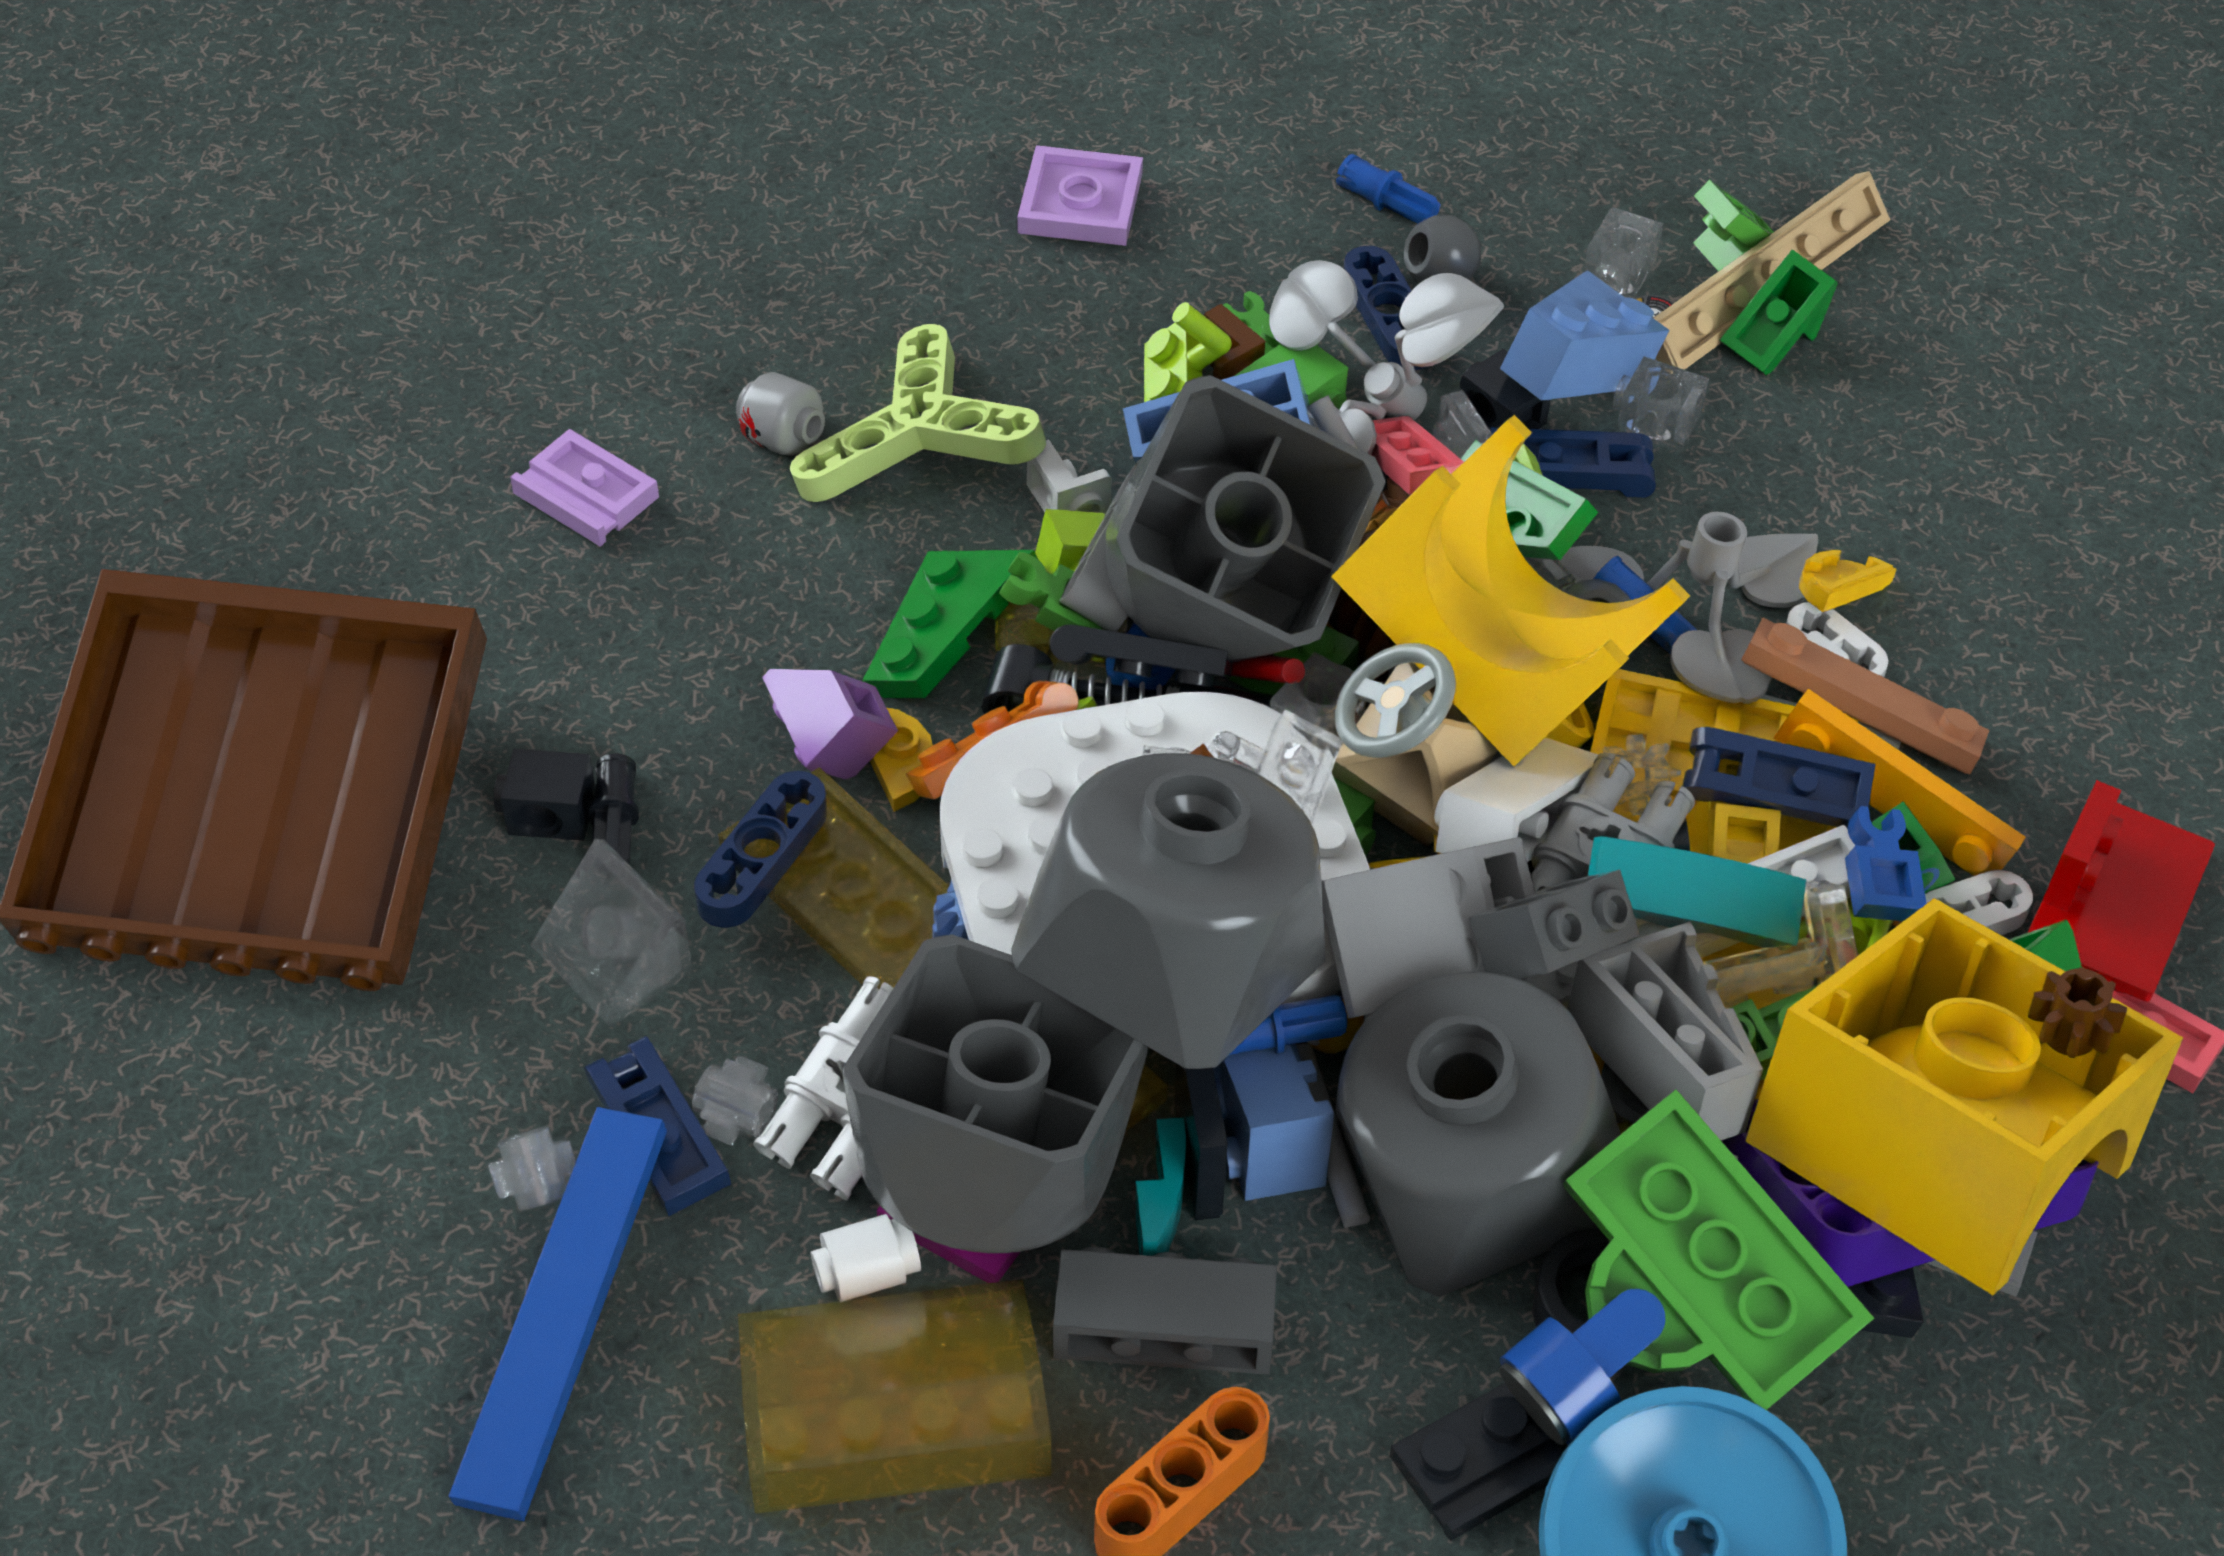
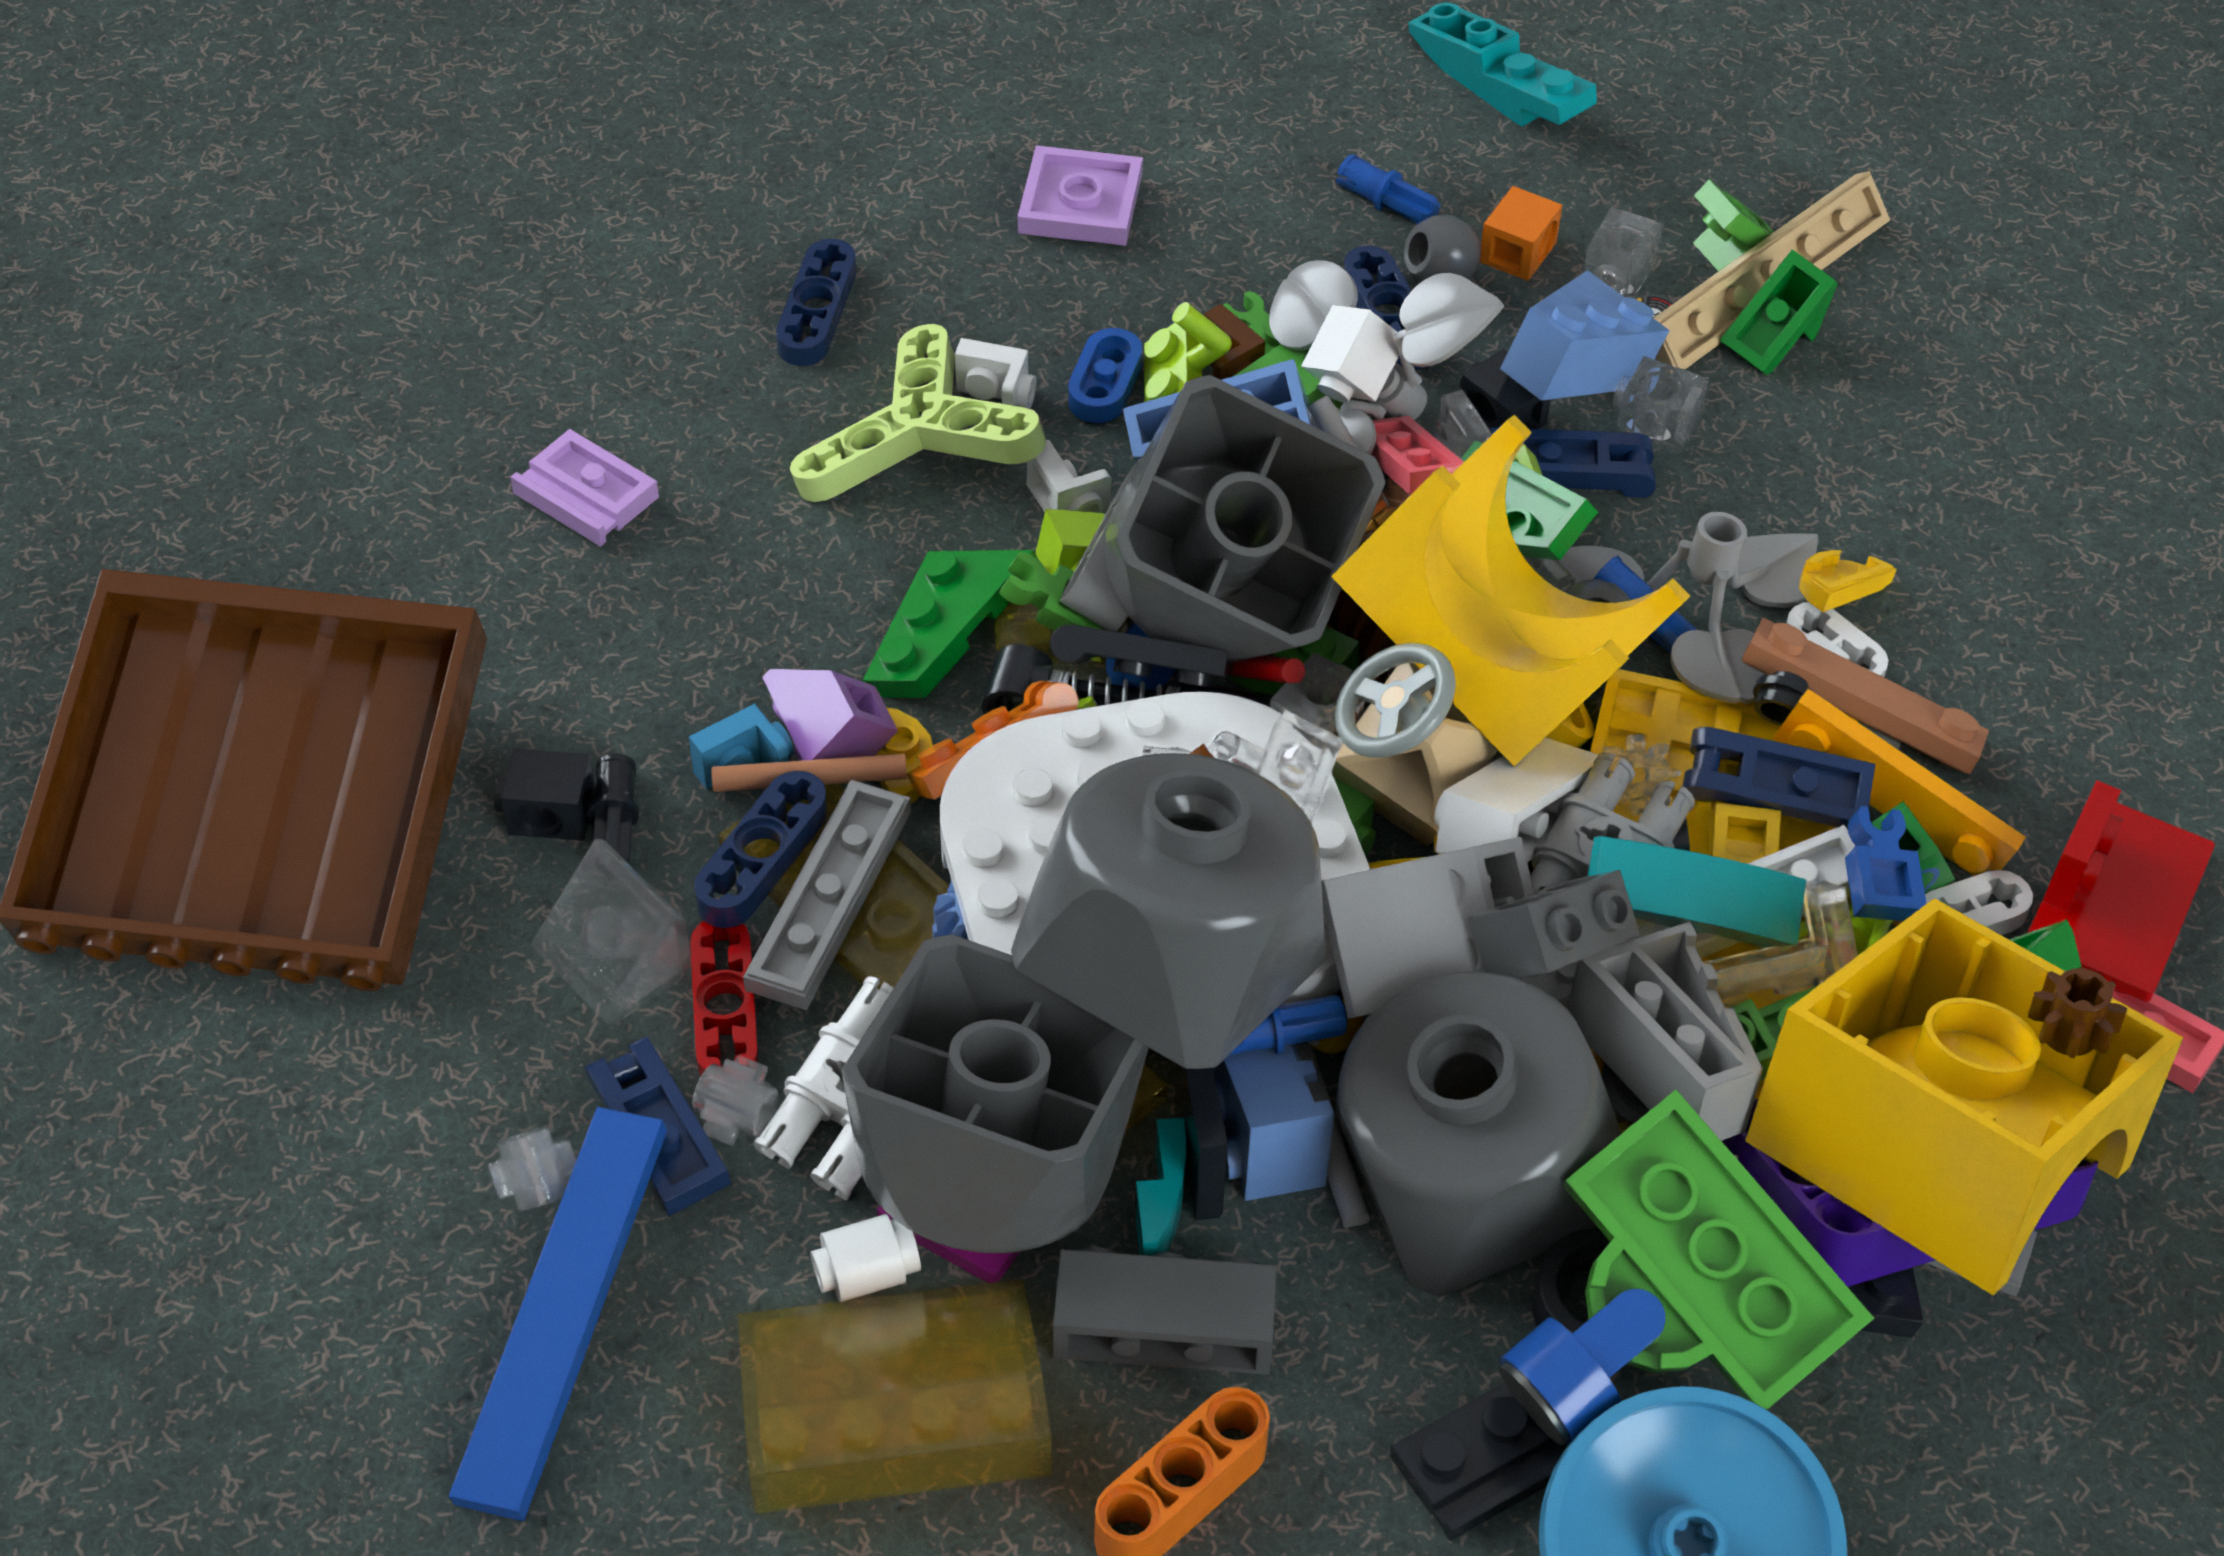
(710, 982): none -> red beam
(738, 740): none -> dark azure bracket
(780, 413): light grey head -> none
(809, 285): none -> dark blue beam
(827, 770): none -> nougat bar
(827, 895): none -> light grey tile
(994, 372): none -> white bracket
(1099, 385): none -> blue plate
(1352, 354): none -> white brick
(1490, 64): none -> teal slope
(1520, 233): none -> orange brick
(1778, 695): none -> black plate

